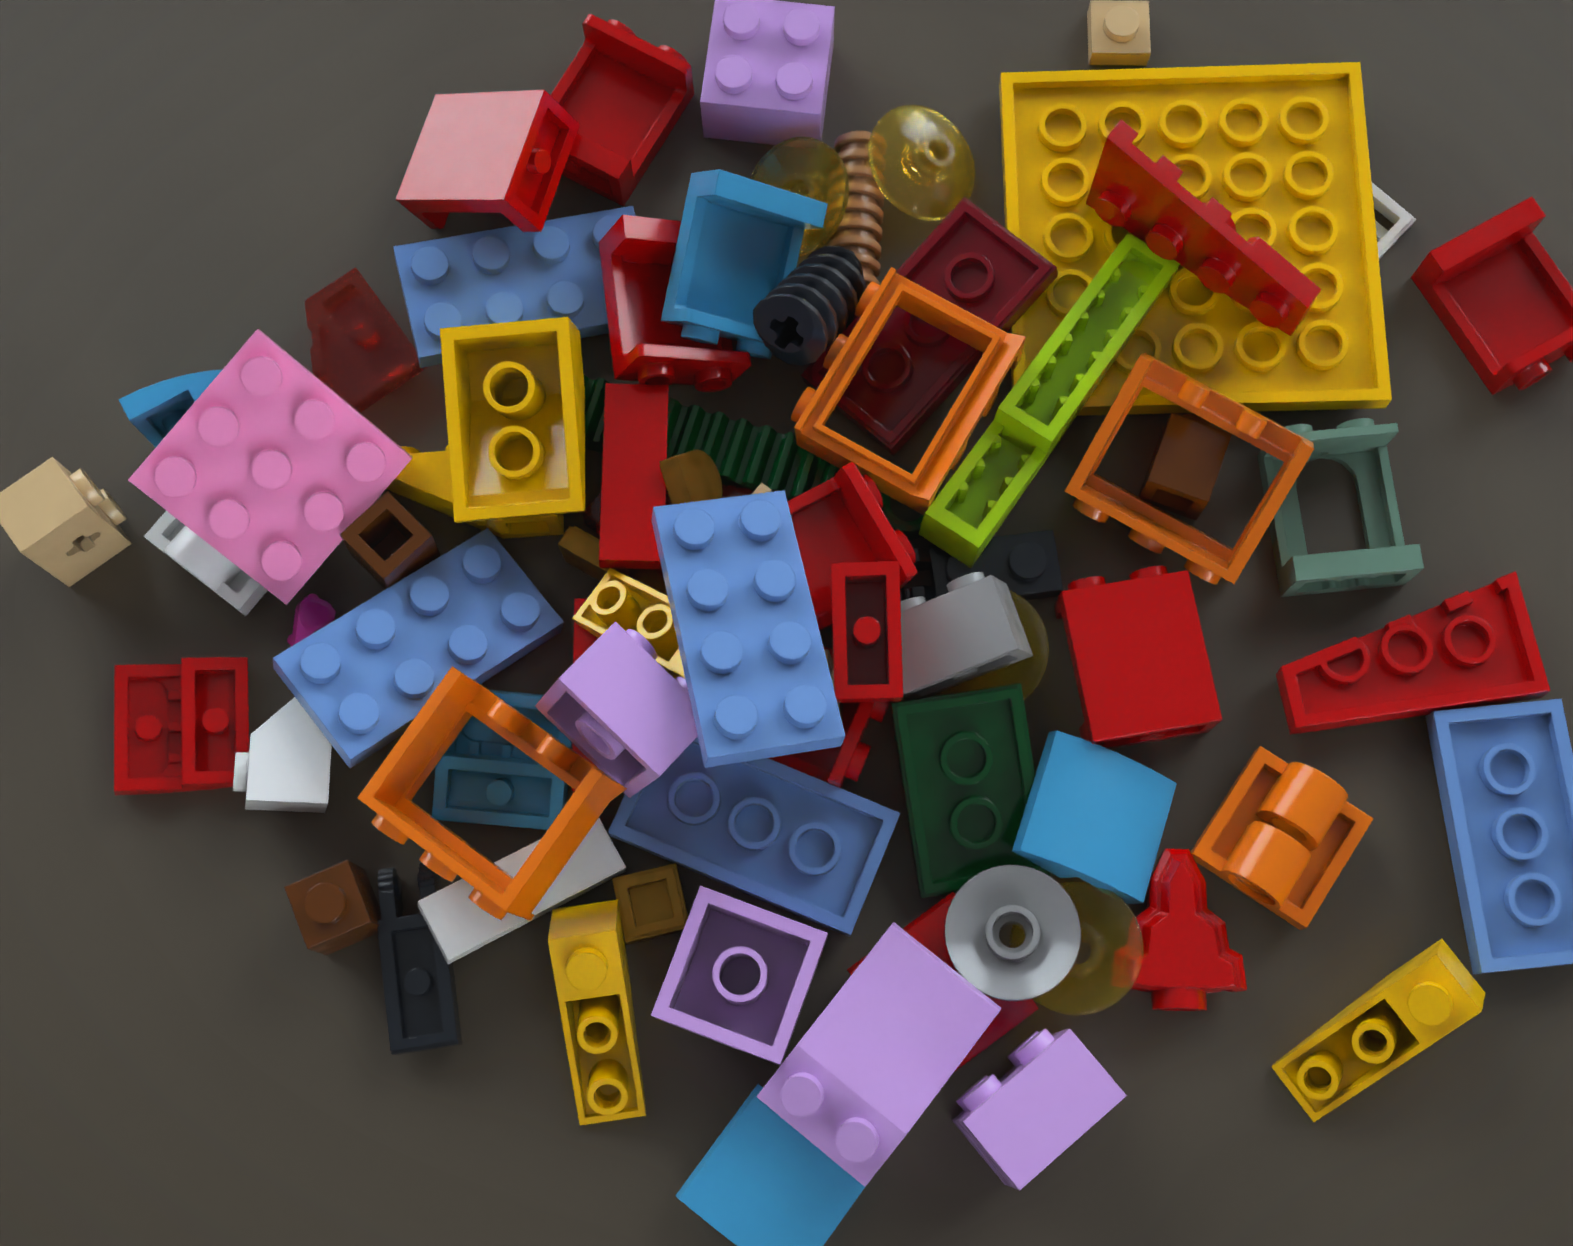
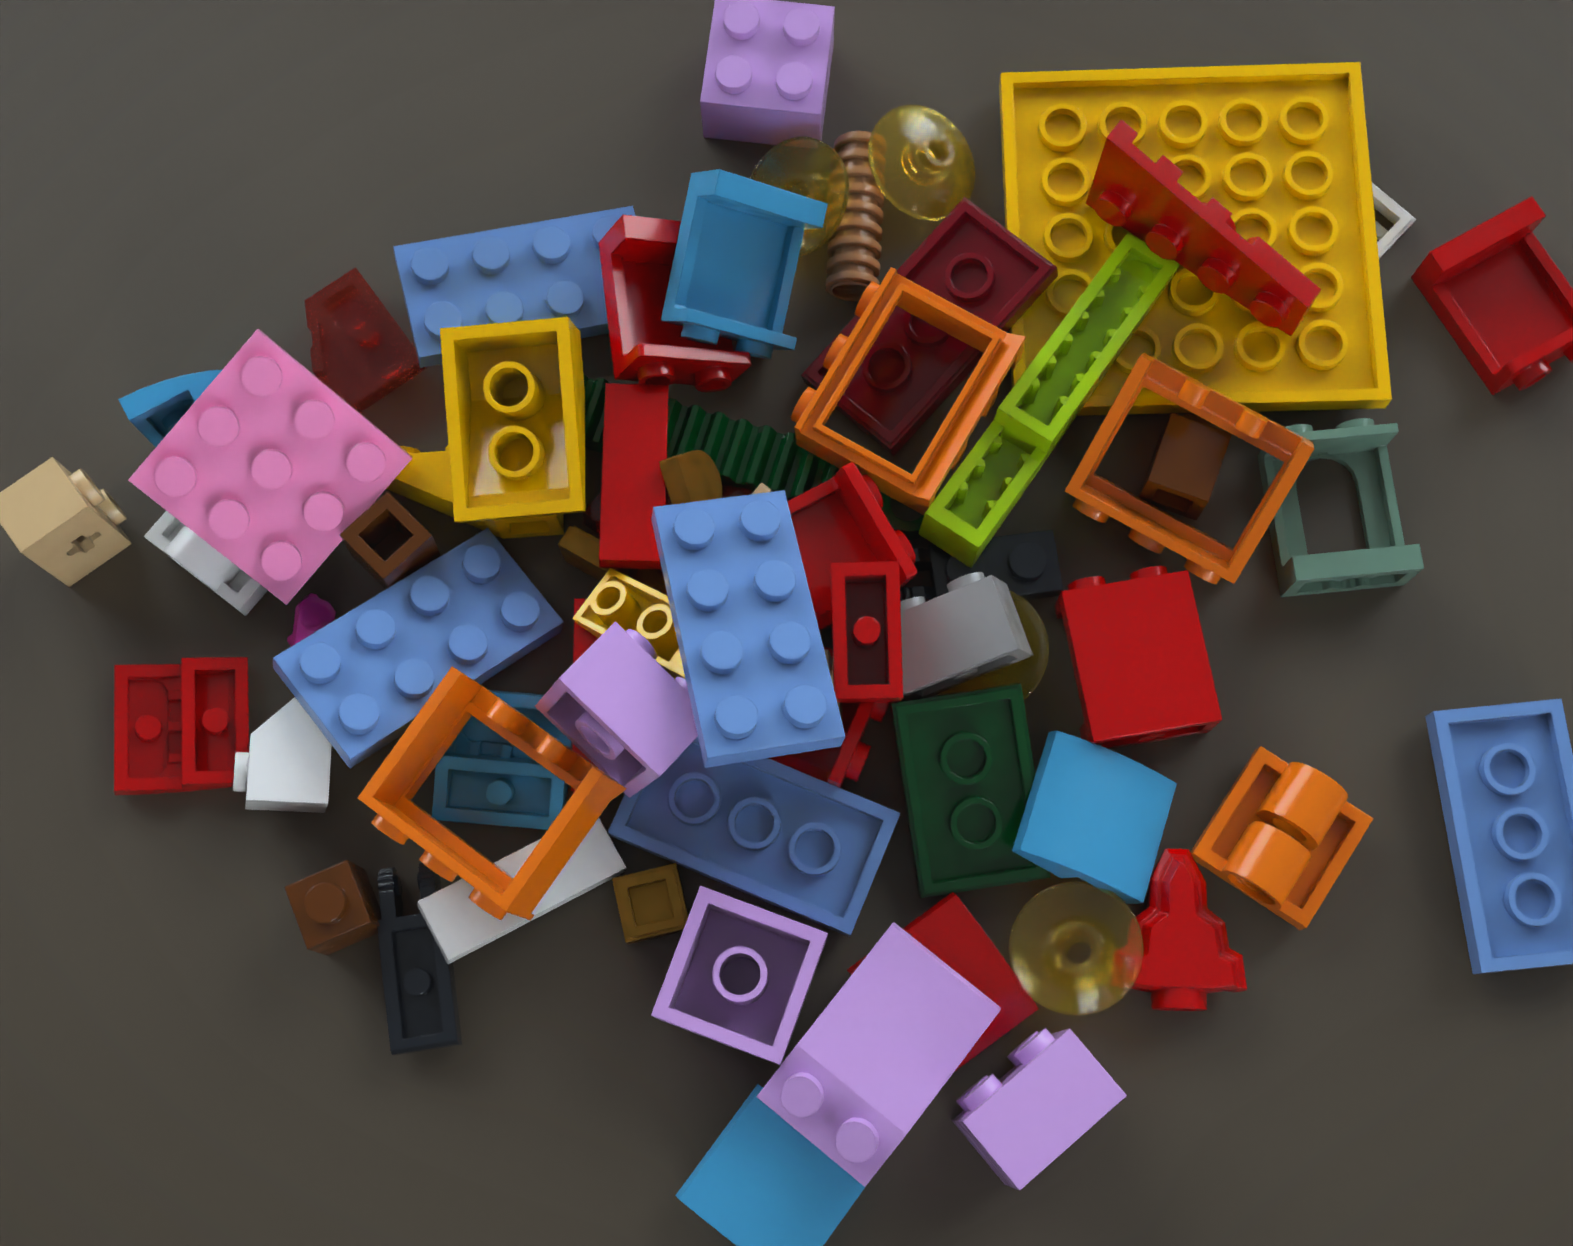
(489, 157): panel -> none
(597, 1011): yellow slope -> none
(625, 103): red panel -> none
(811, 305): black piece -> none
(1019, 898): light grey dish -> none
(1118, 33): tan plate -> none
(1381, 1030): yellow slope -> none
(1449, 657): red wing -> none

